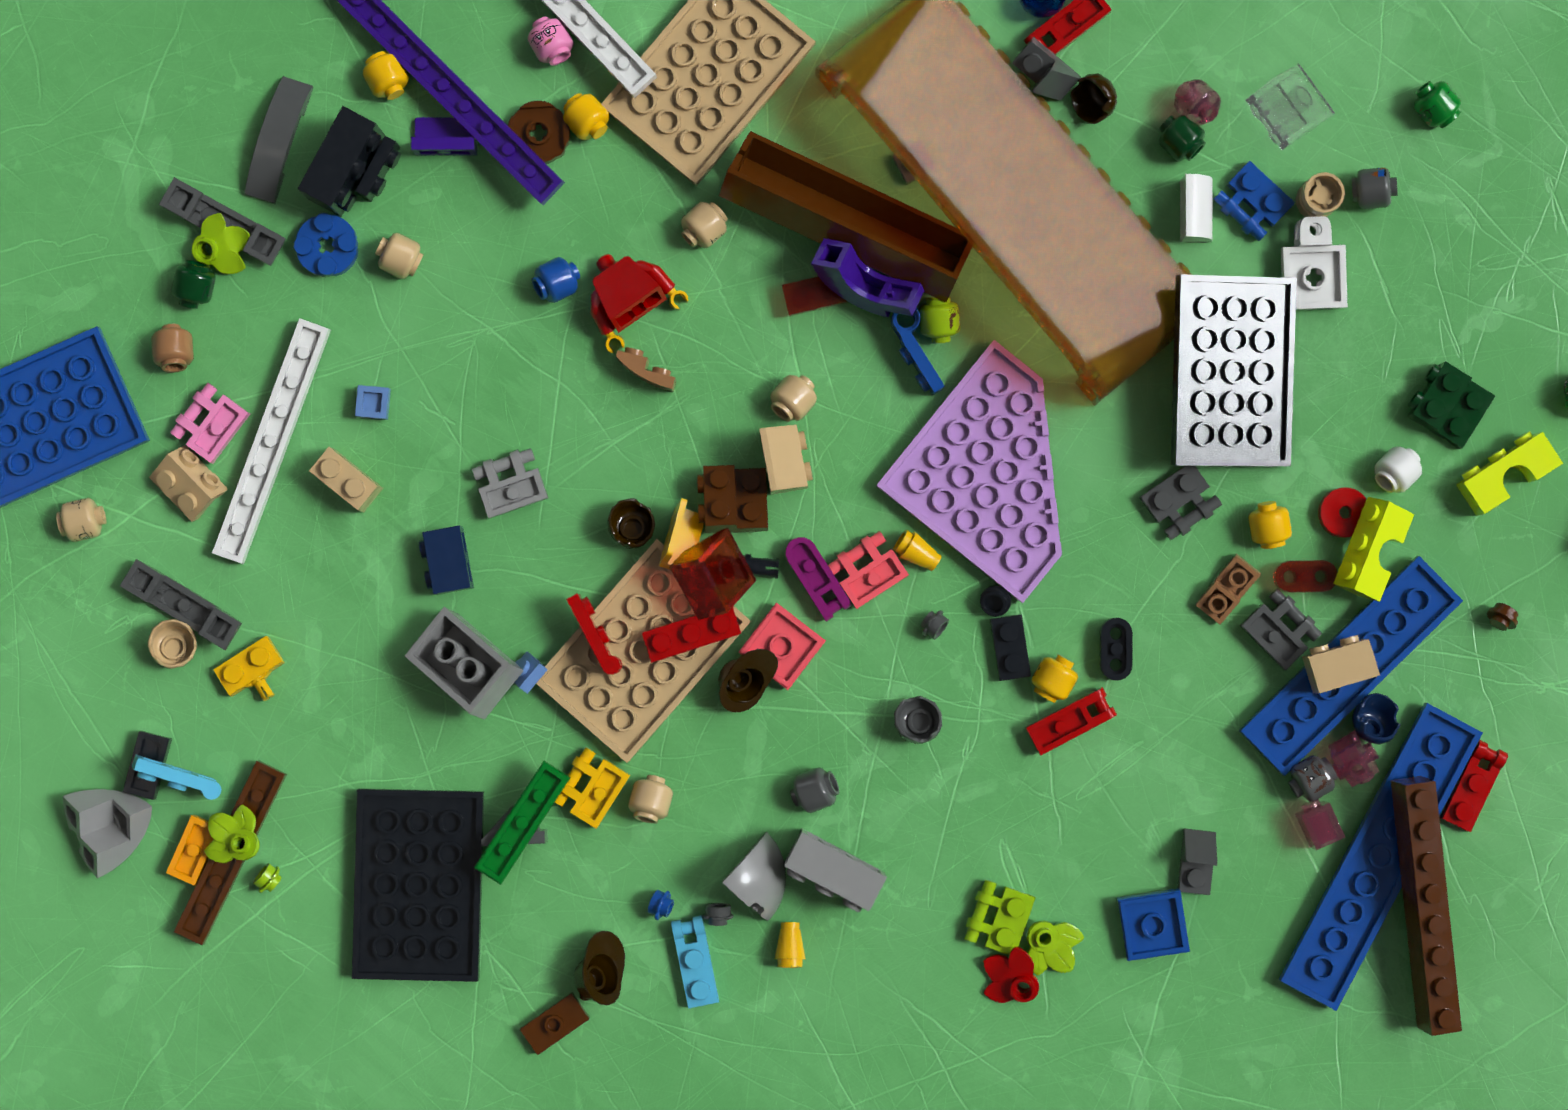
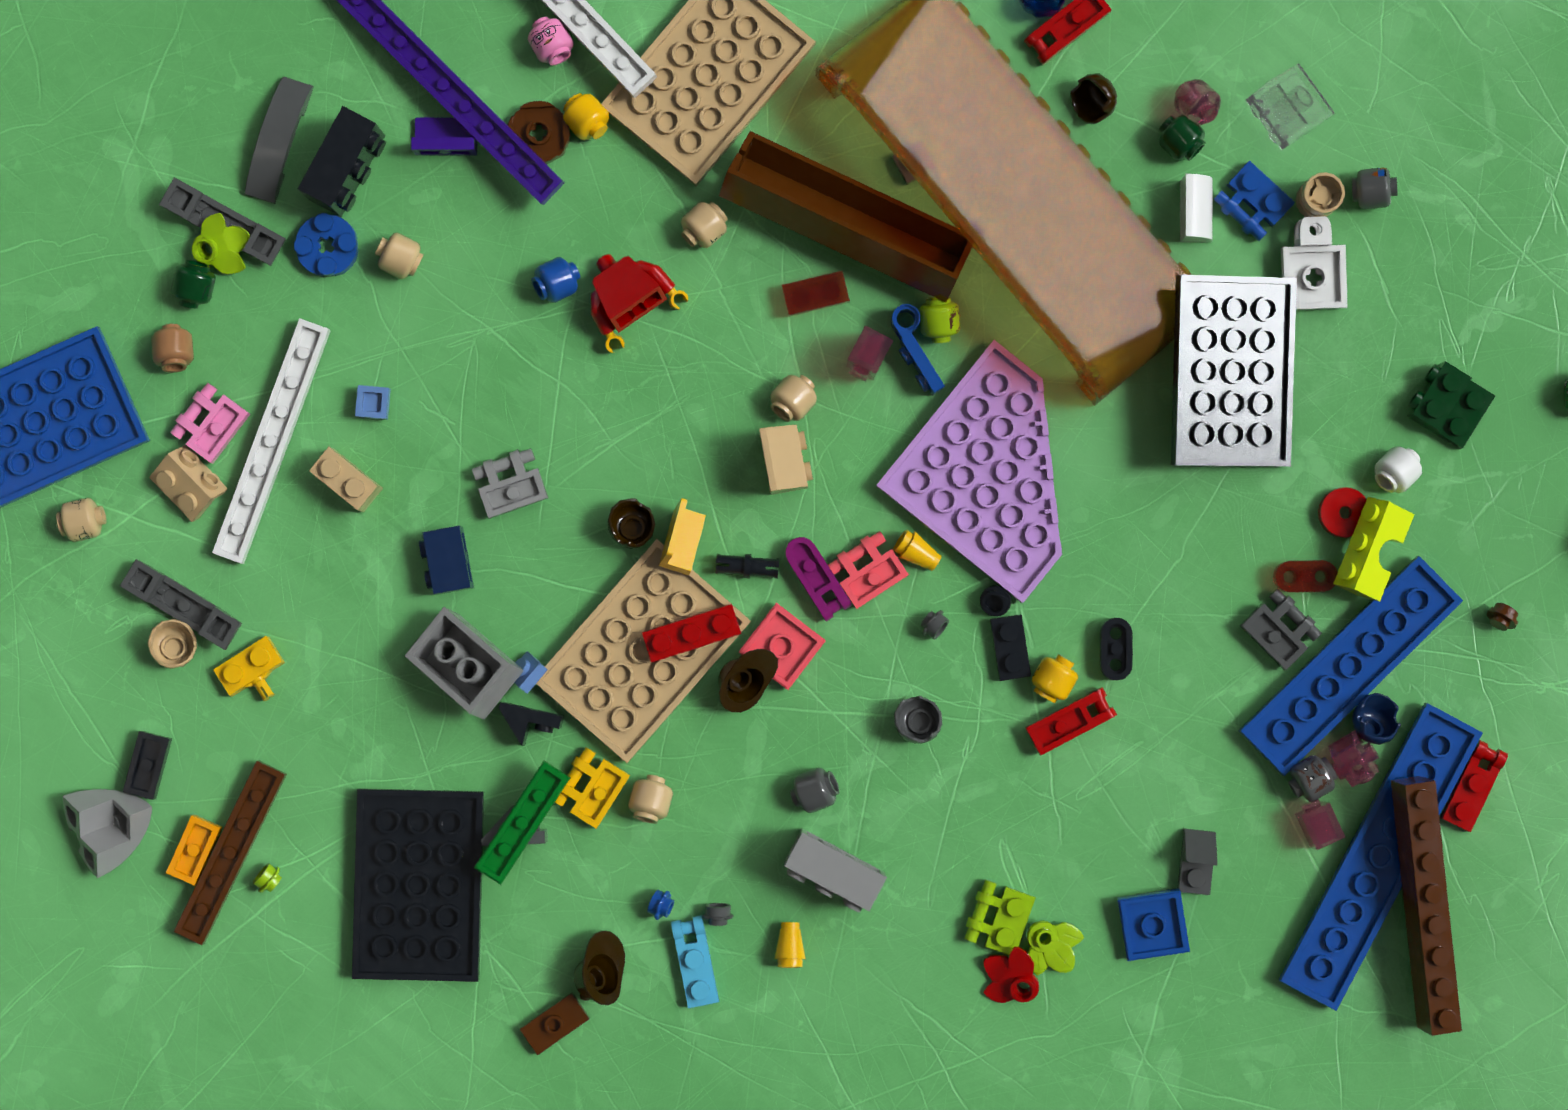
(177, 777): medium azure plate -> none
(229, 832): lime plate -> none
(373, 179): black plate -> none
(385, 75): yellow head -> none
(520, 718): none -> black slope
(595, 634): red plate -> none
(637, 364): medium nougat slope -> none
(713, 574): clear red slope -> none
(733, 499): reddish brown plate -> none
(760, 877): light grey brick -> none
(860, 285): dark purple arch -> none
(868, 354): none -> clear pink brick
(1049, 72): dark grey slope -> none
(1174, 493): dark grey plate -> none
(1228, 589): medium nougat slope -> none
(1270, 525): yellow head -> none
(1340, 665): tan brick -> none
(1437, 104): green head -> none
(1485, 486): neon yellow arch -> none

